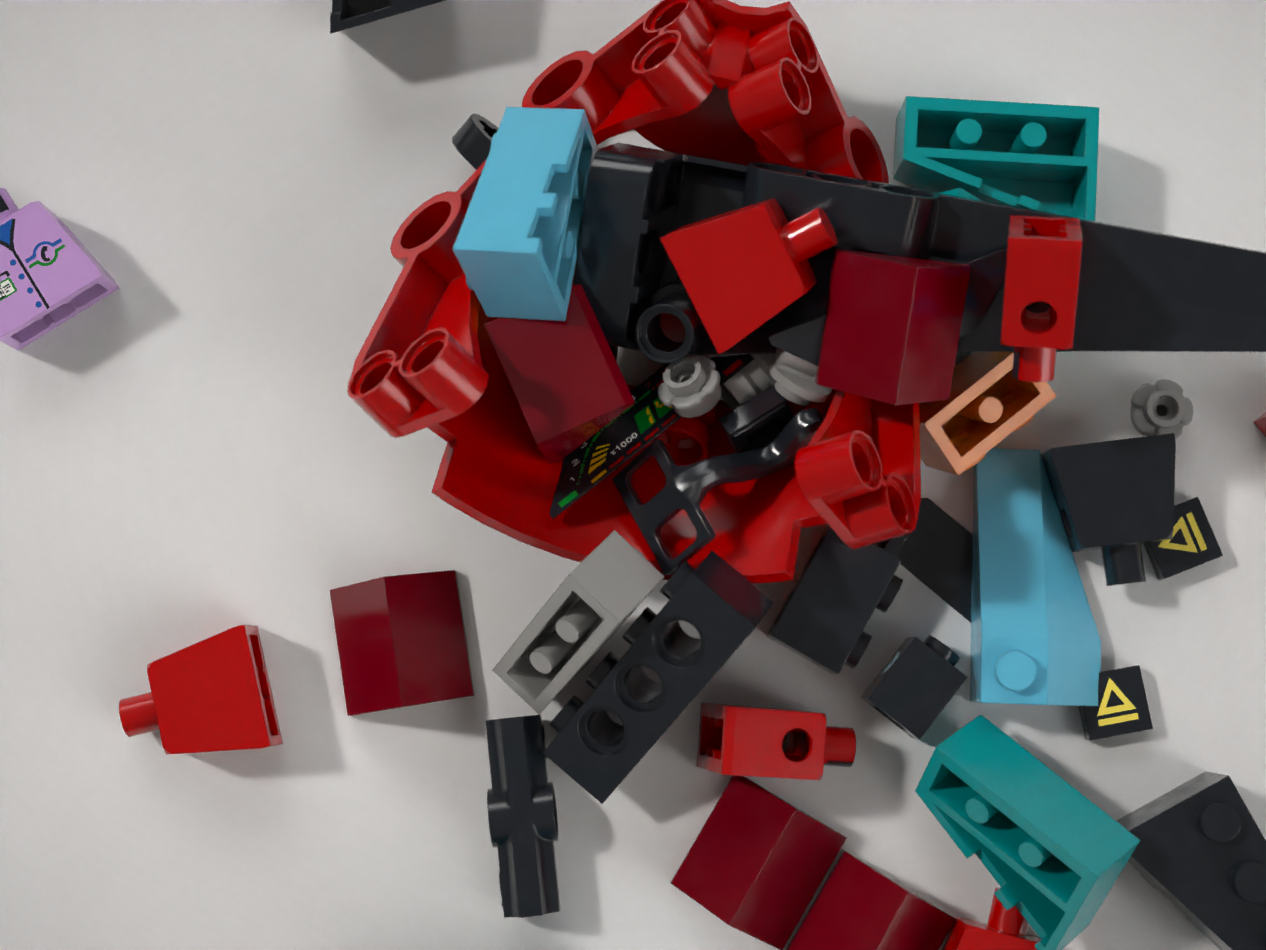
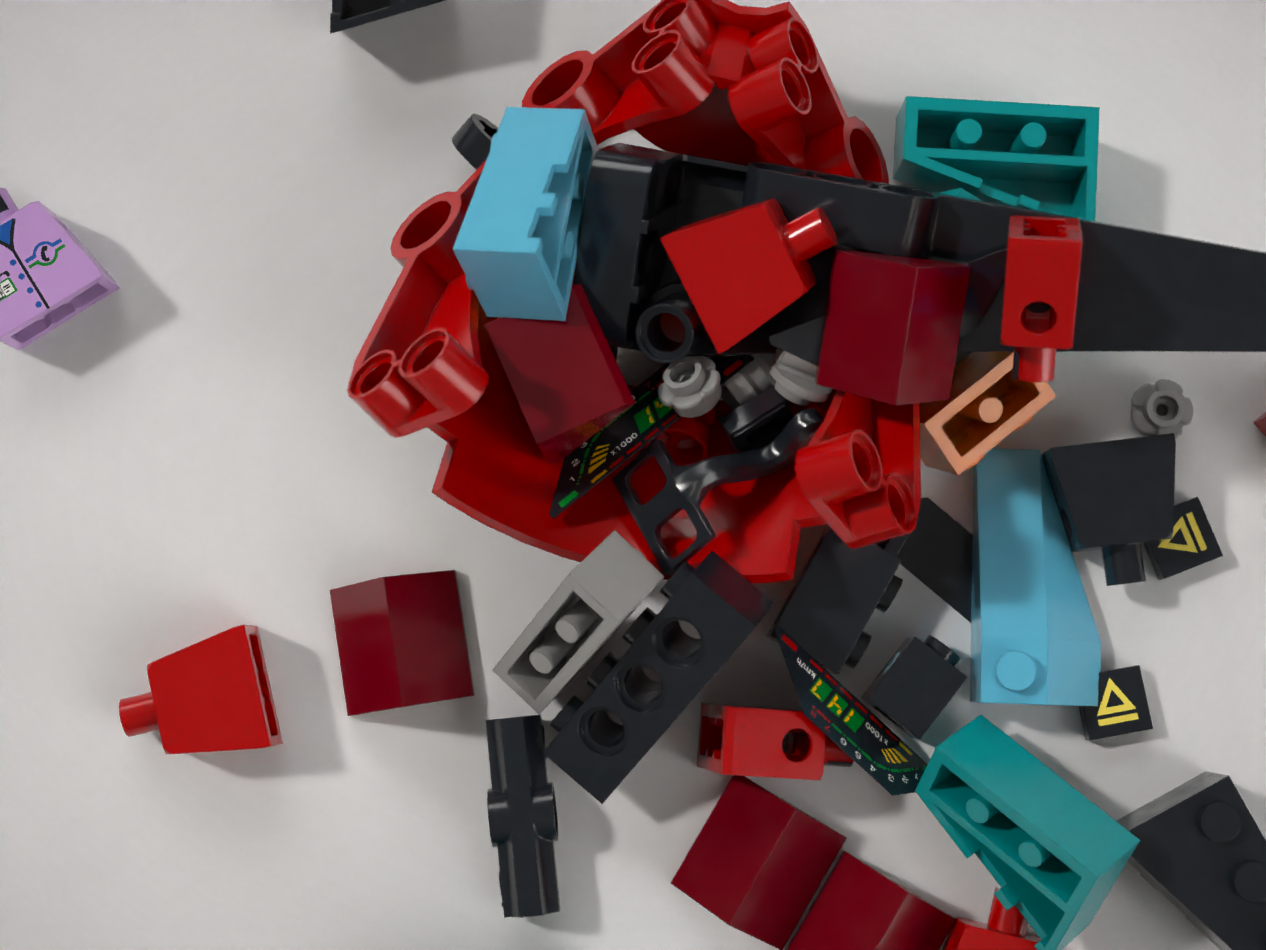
(850, 722): none -> black sticker

